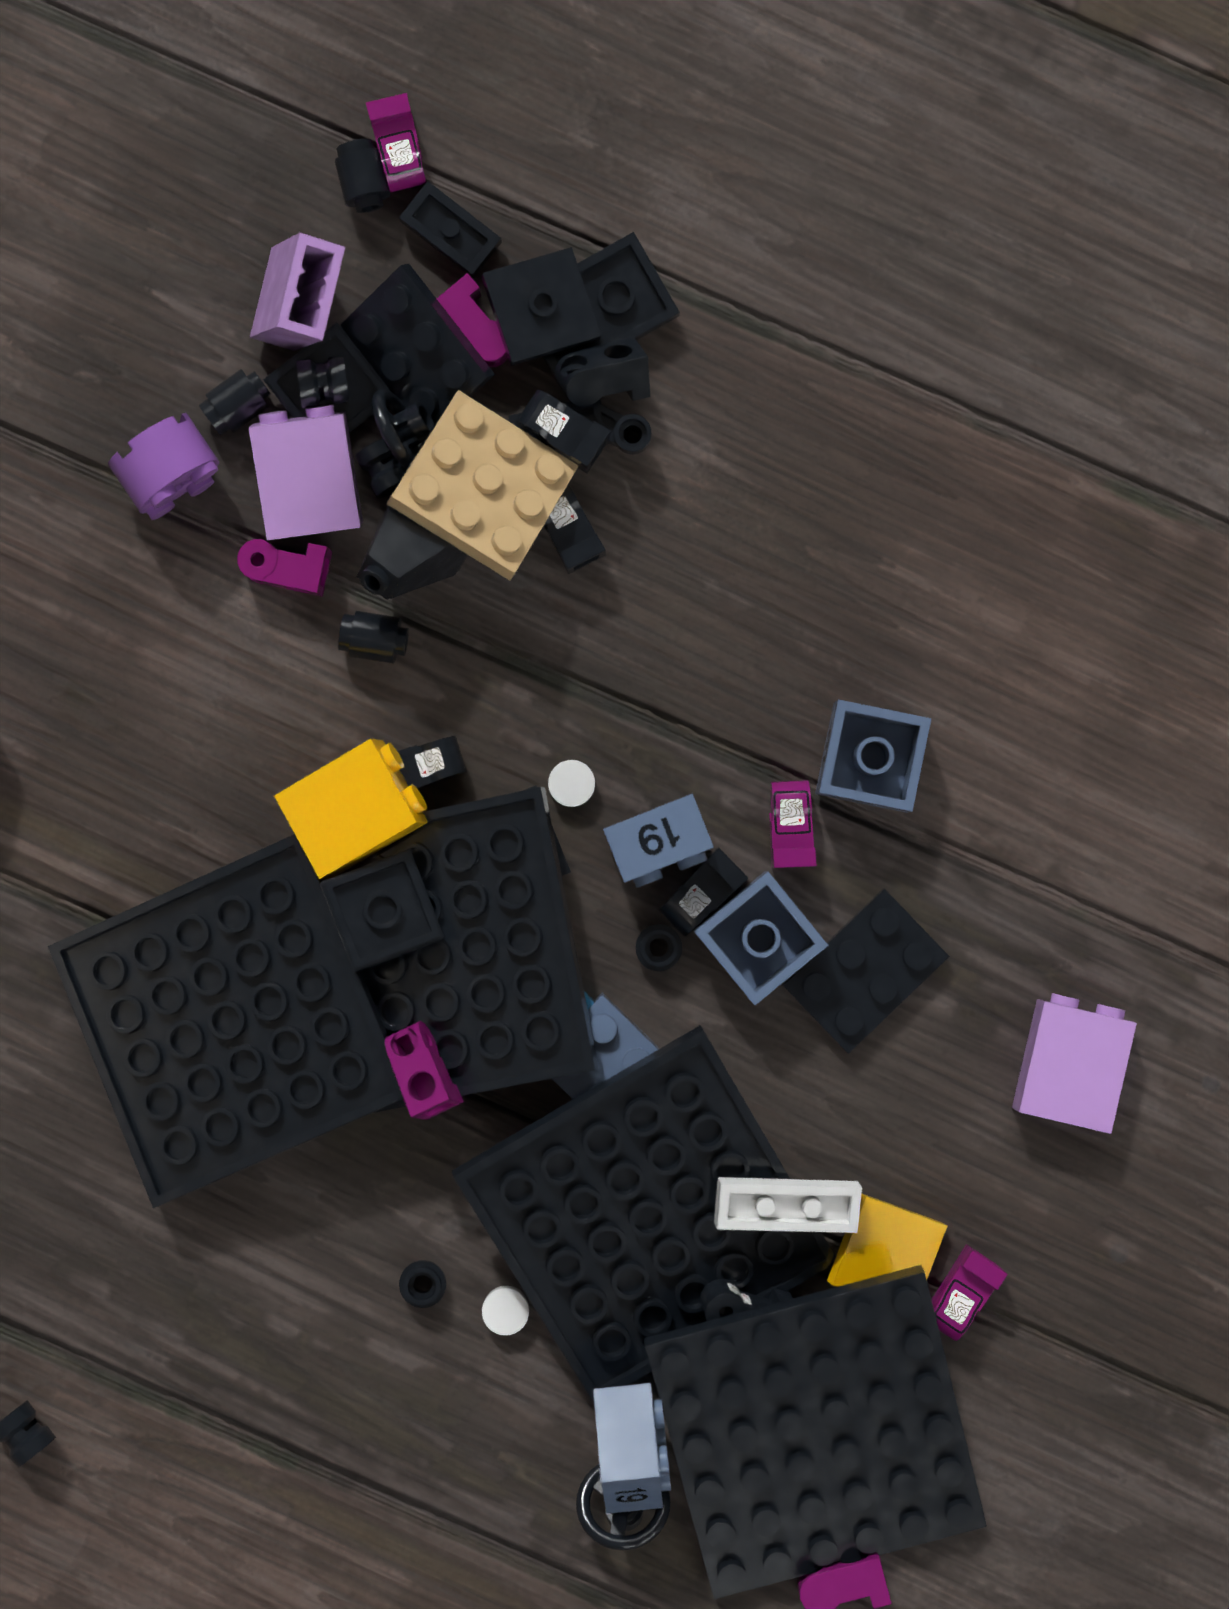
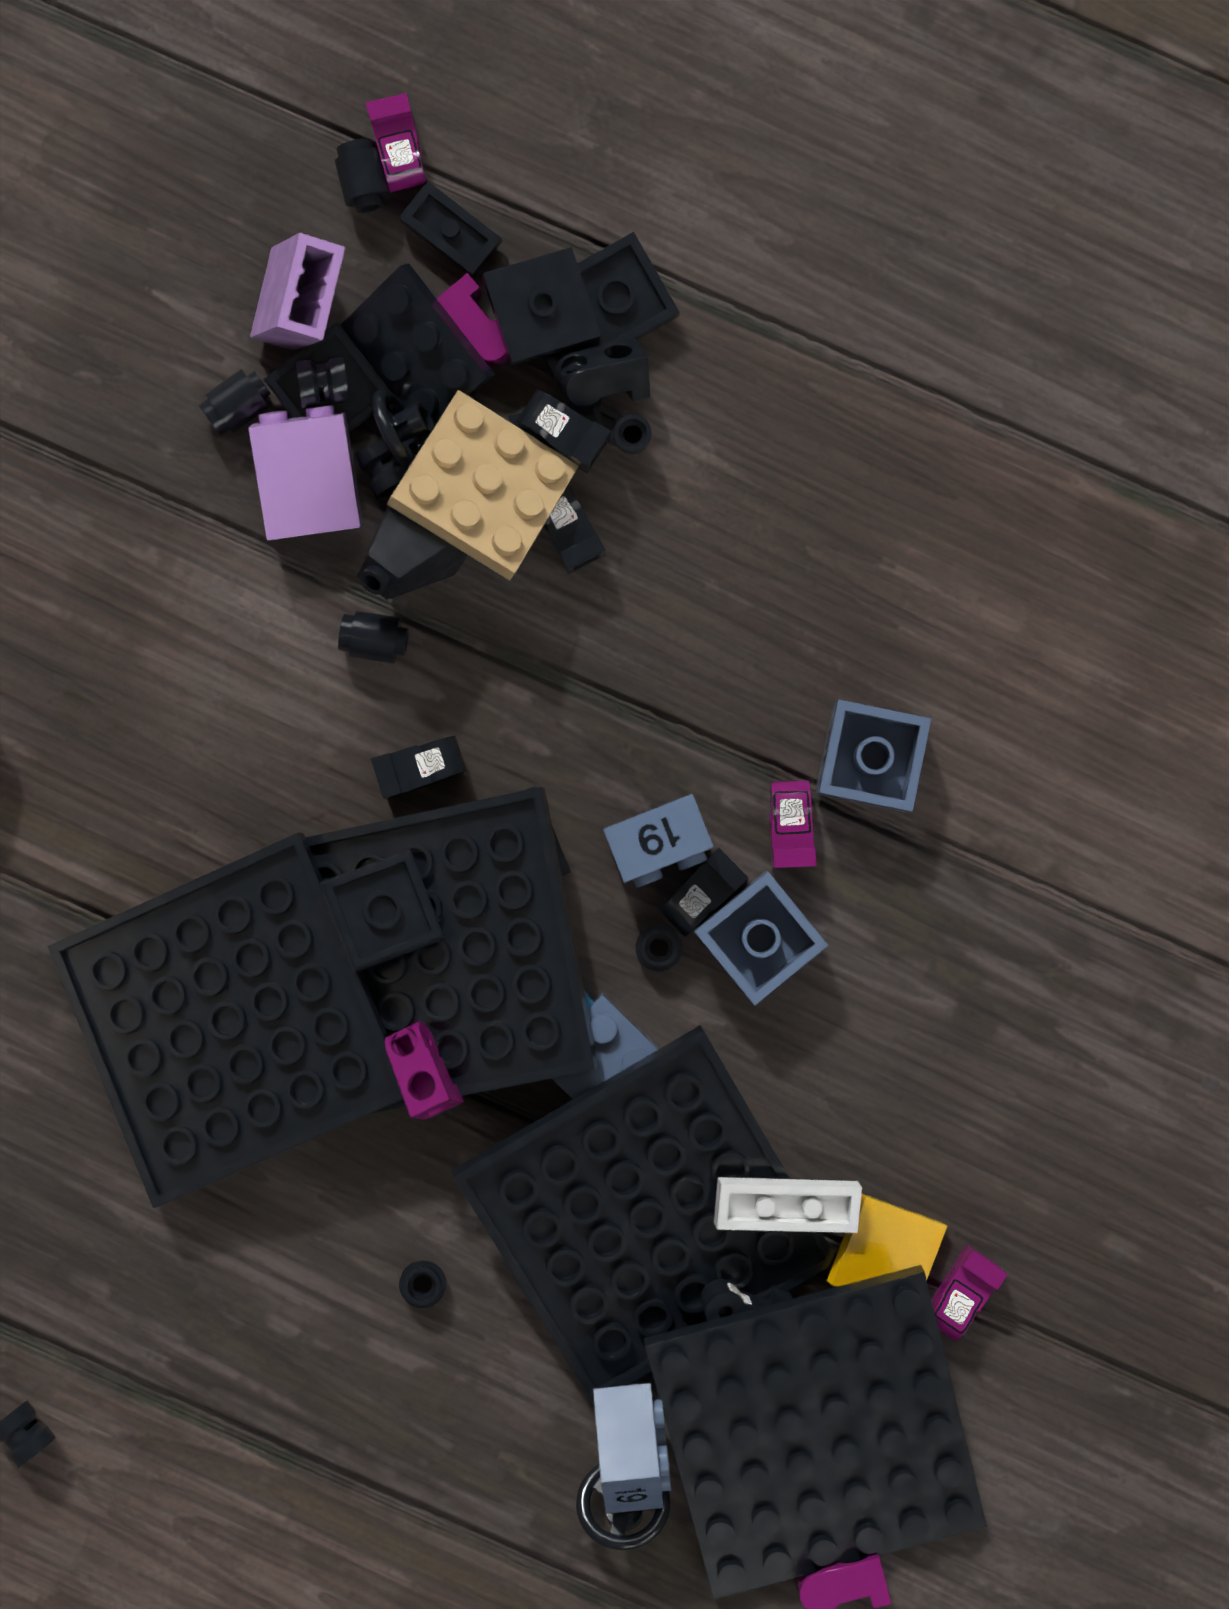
(165, 465): medium lavender brick -> none
(284, 569): magenta leg -> none
(352, 808): yellow brick -> none
(505, 1310): white tile -> none
(571, 783): white tile -> none
(866, 970): black plate -> none
(1074, 1063): lavender brick -> none

